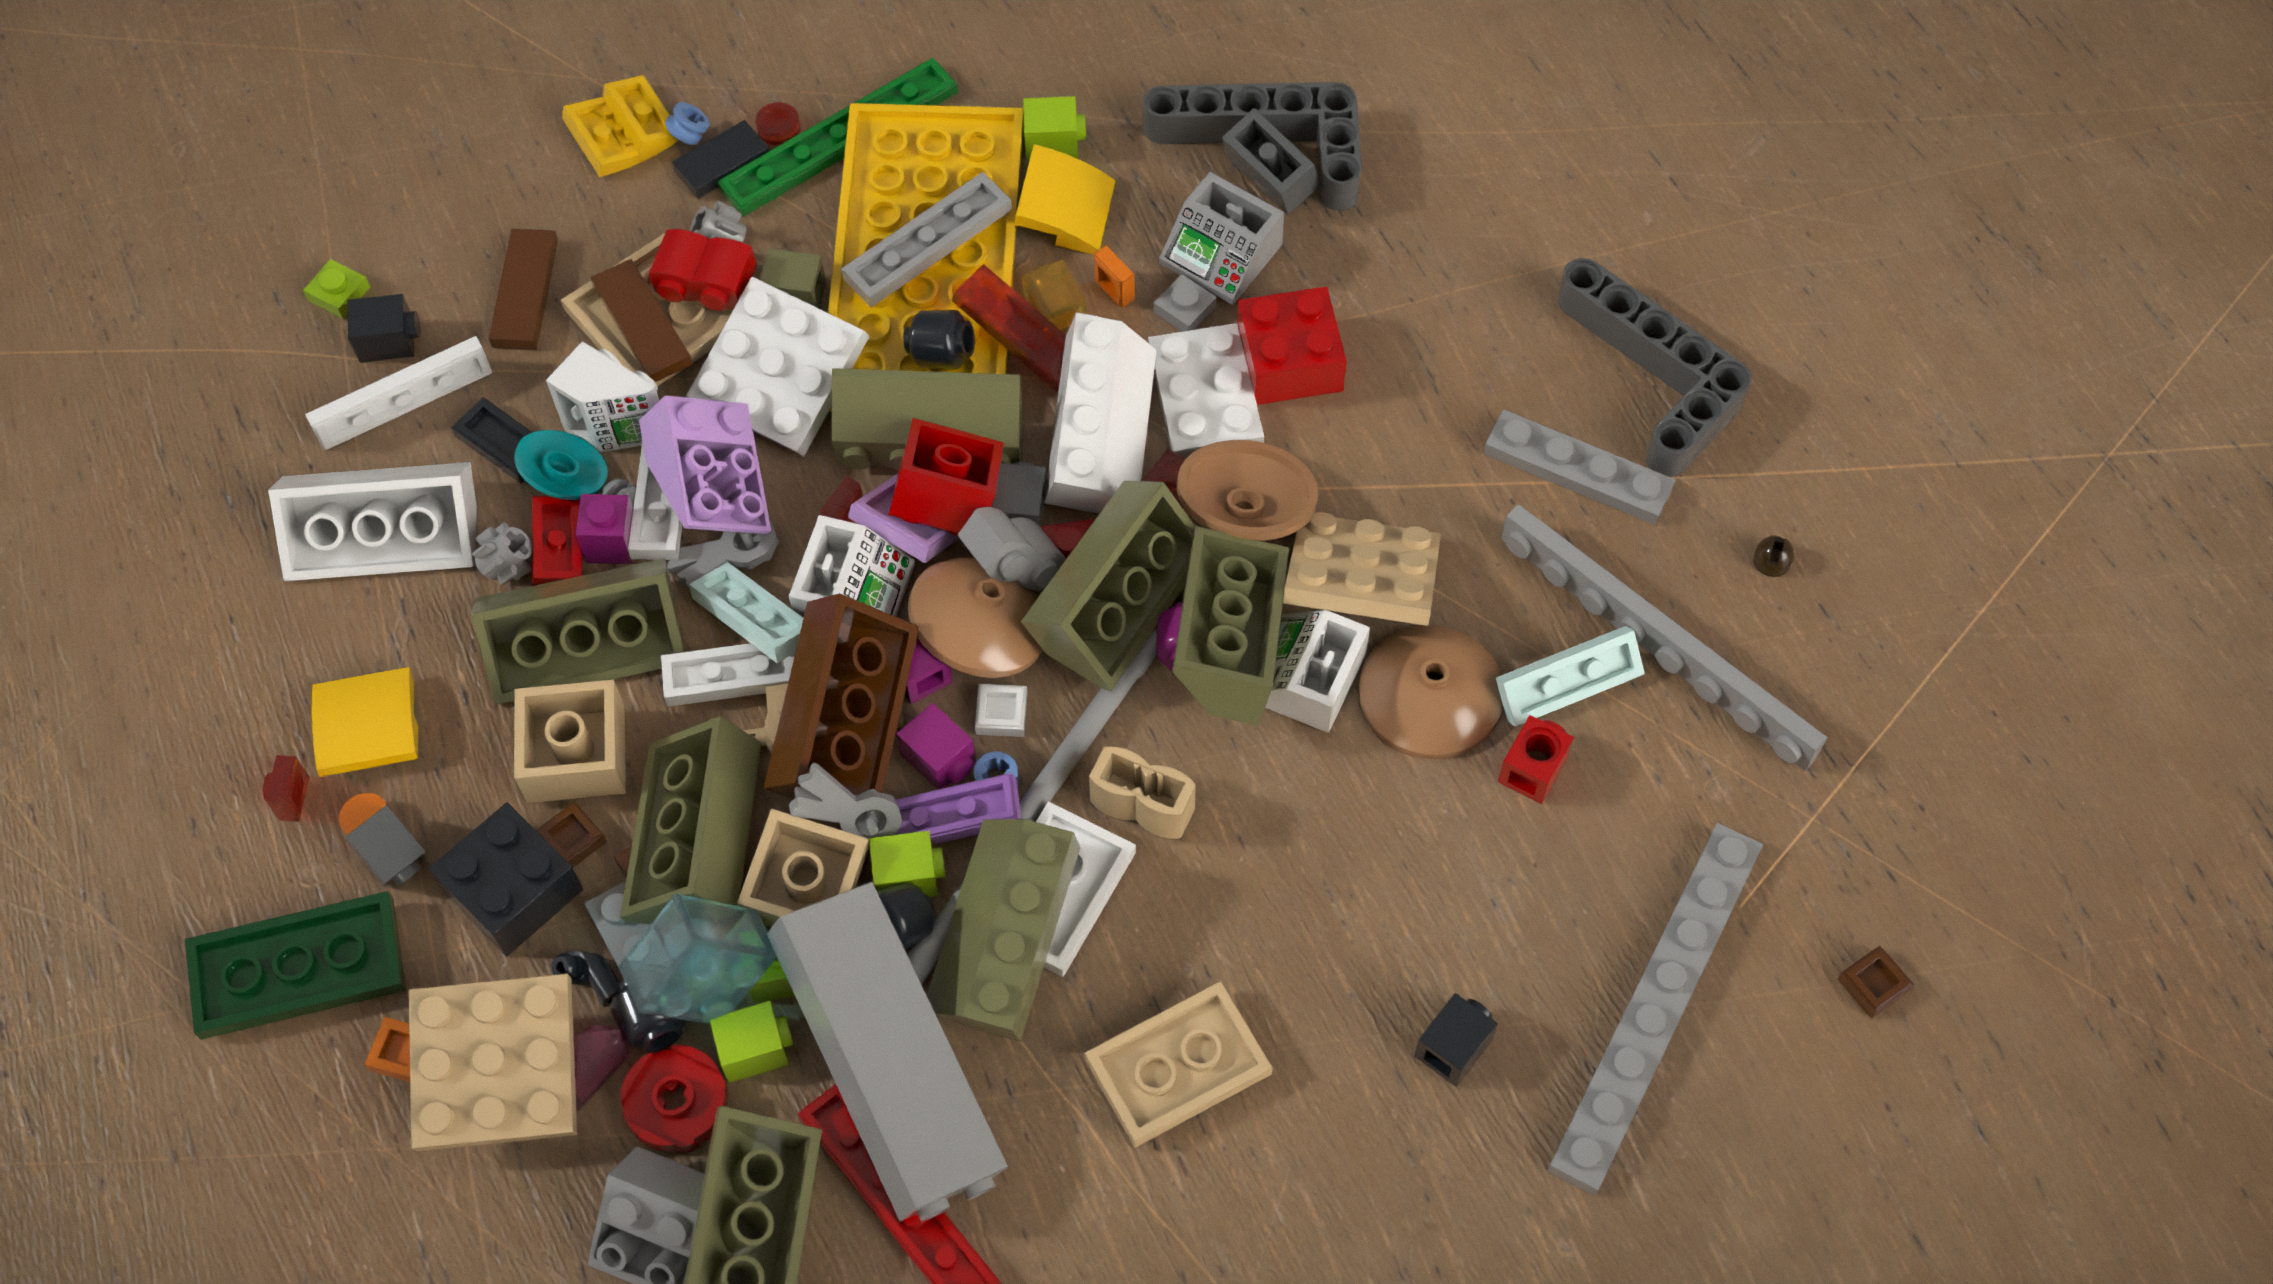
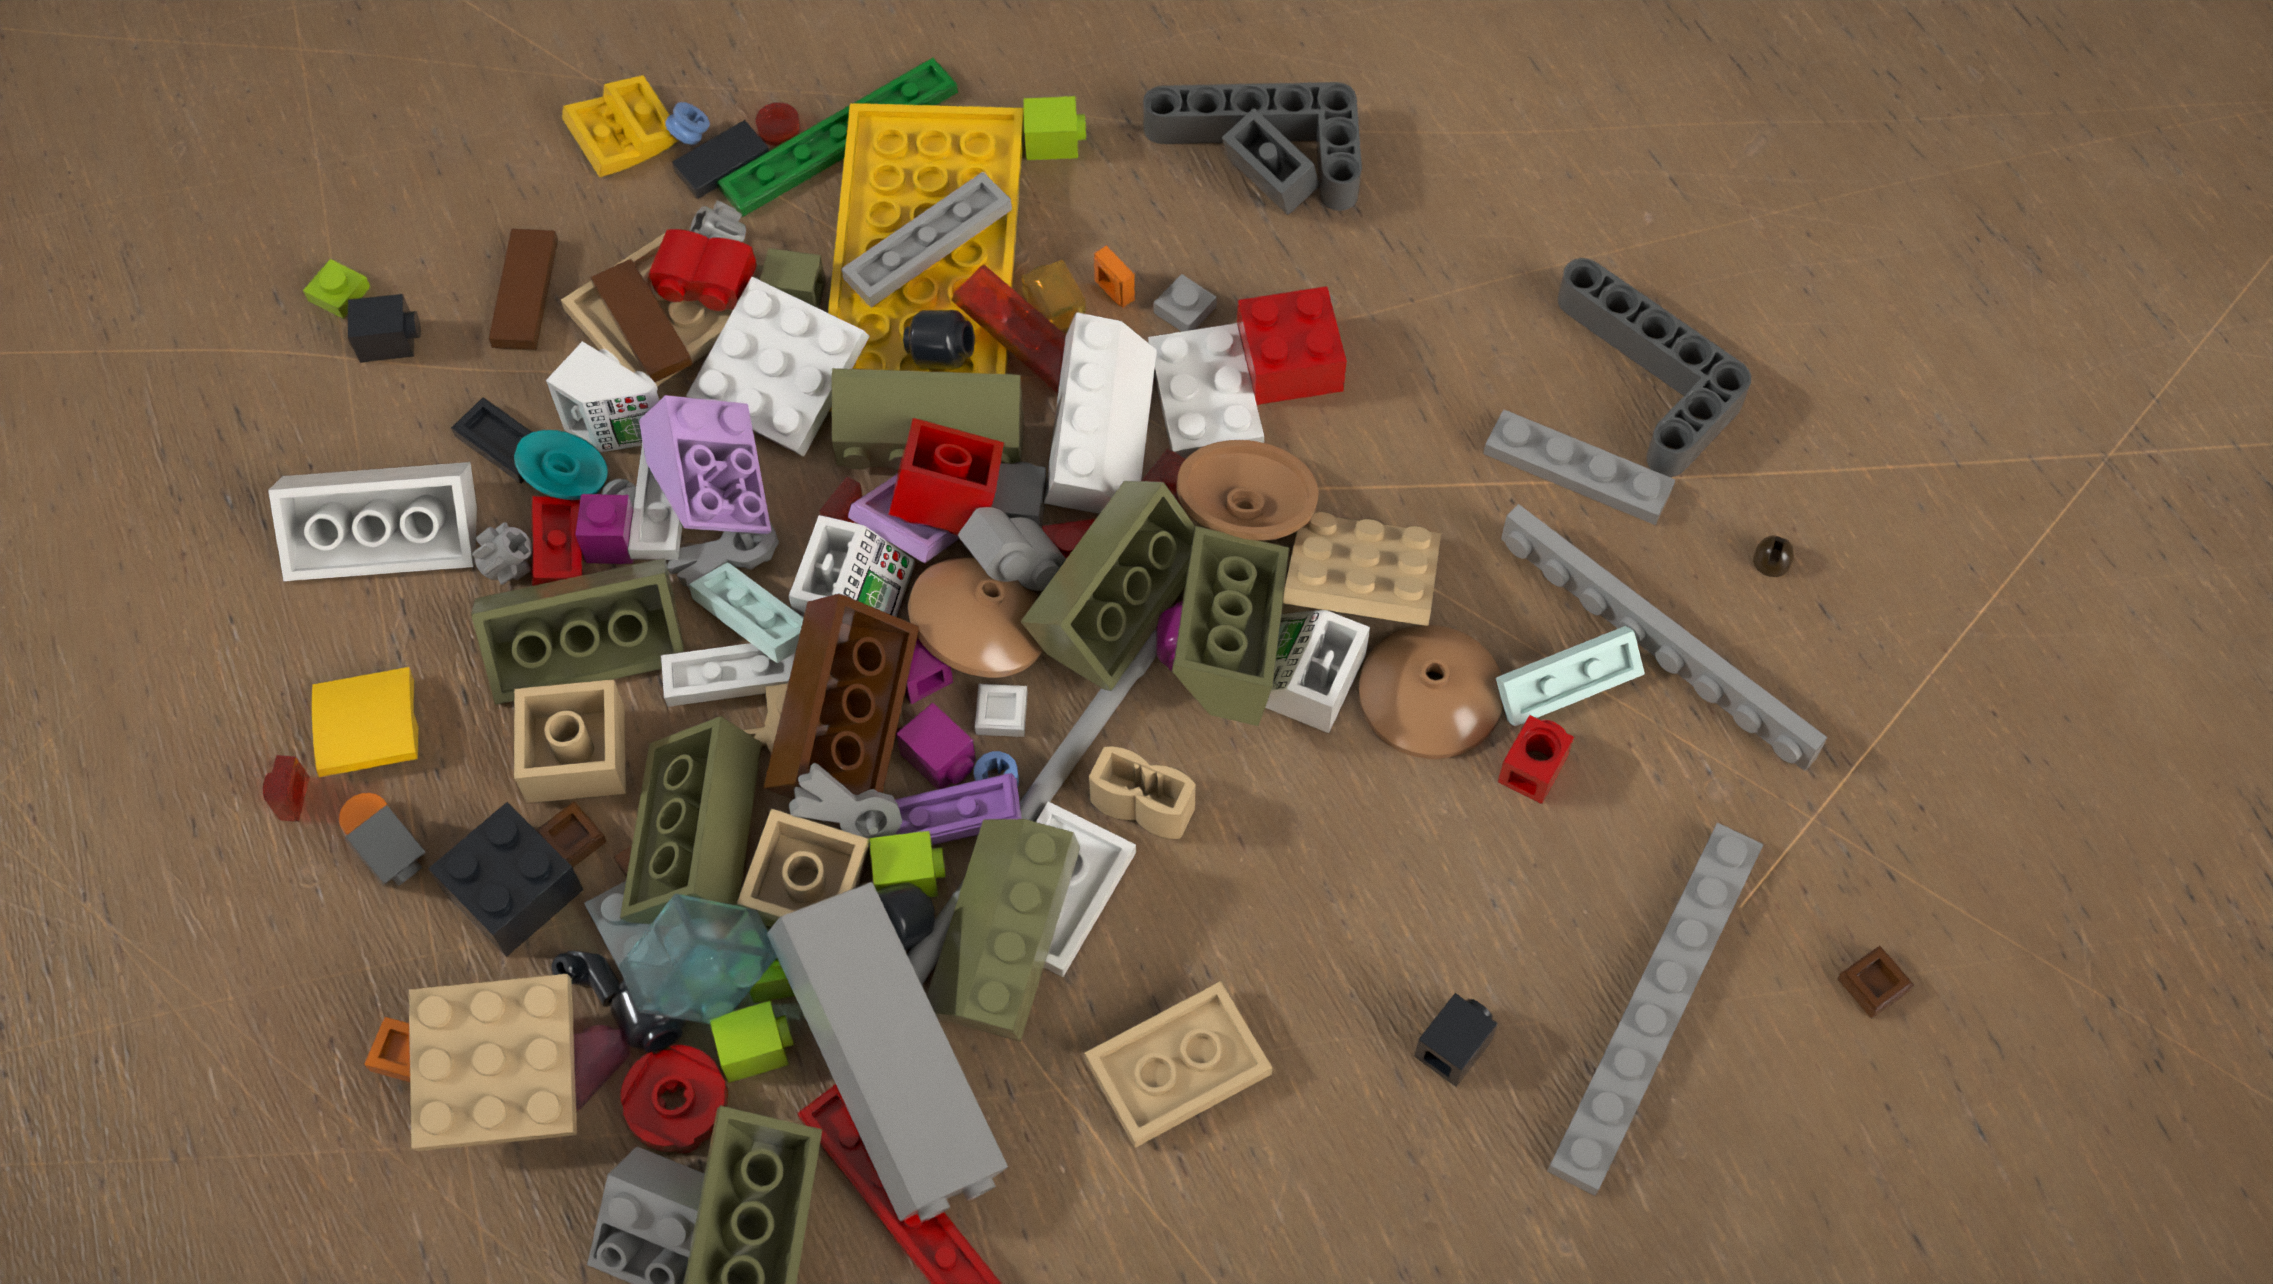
(294, 965): dark green plate -> none
(399, 393): white tile -> none
(1065, 199): yellow slope -> none
(1223, 238): light grey slope -> none

